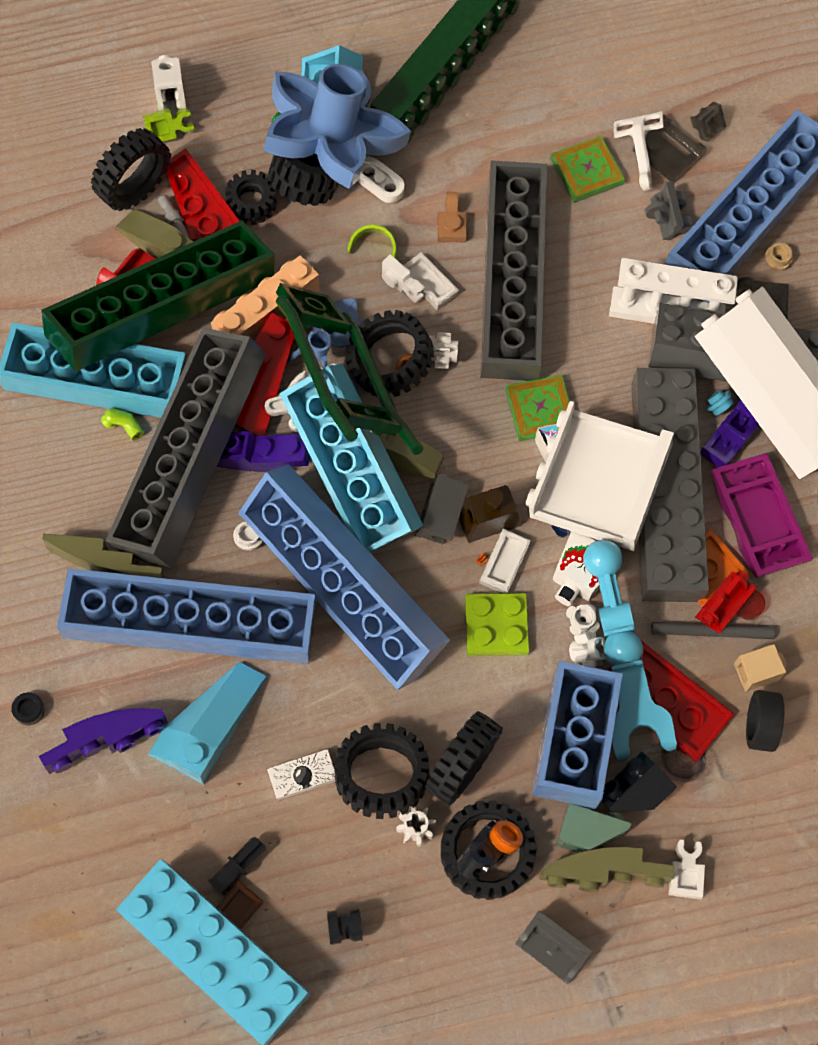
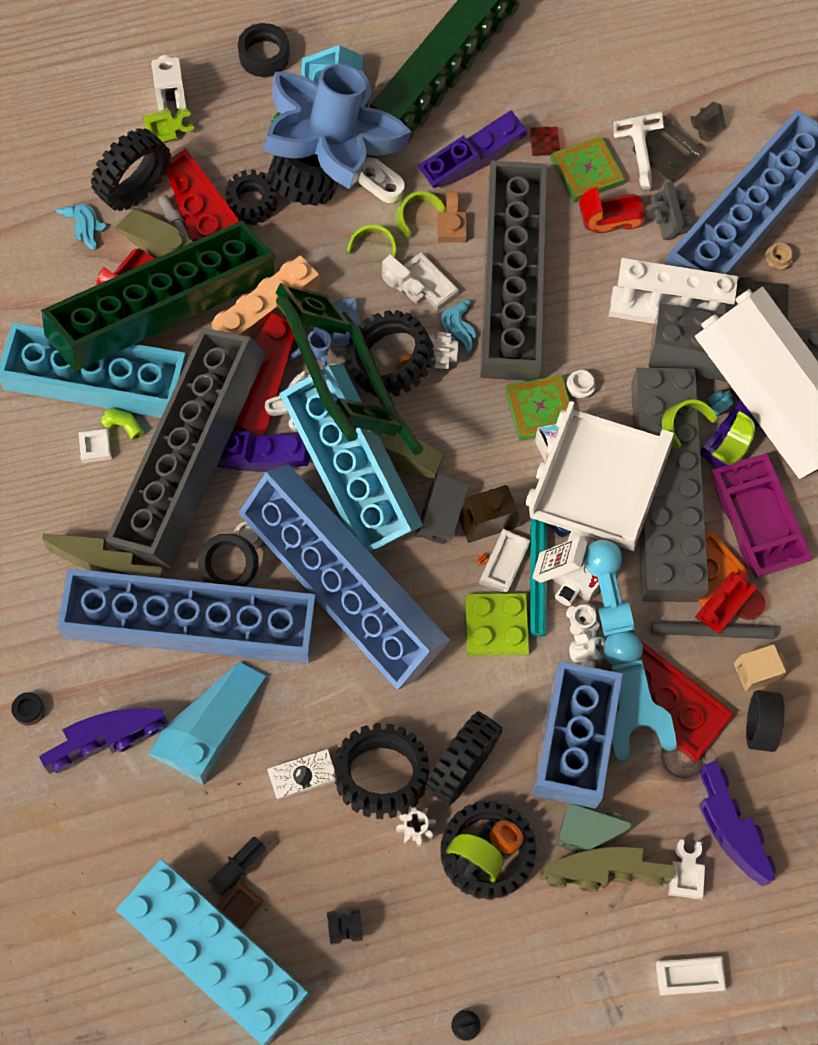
(86, 223): none -> medium azure piece
(95, 445): none -> white tile
(243, 544): none -> black tyre
(258, 33): none -> black tyre
(419, 195): none -> lime helmet
(459, 329): none -> medium azure piece
(465, 1025): none -> black piece
(473, 153): none -> dark purple slope
(479, 852): none -> lime helmet
(538, 590): none -> teal axle
(544, 140): none -> clear red tile
(553, 947): dark grey hinge -> none
(560, 560): none -> white tile
(581, 384): none -> white plate
(610, 213): none -> red animal
(637, 786): black slope -> none
(669, 415): none -> lime helmet
(690, 976): none -> white tile
(737, 440): none -> lime helmet
(738, 838): none -> dark purple slope

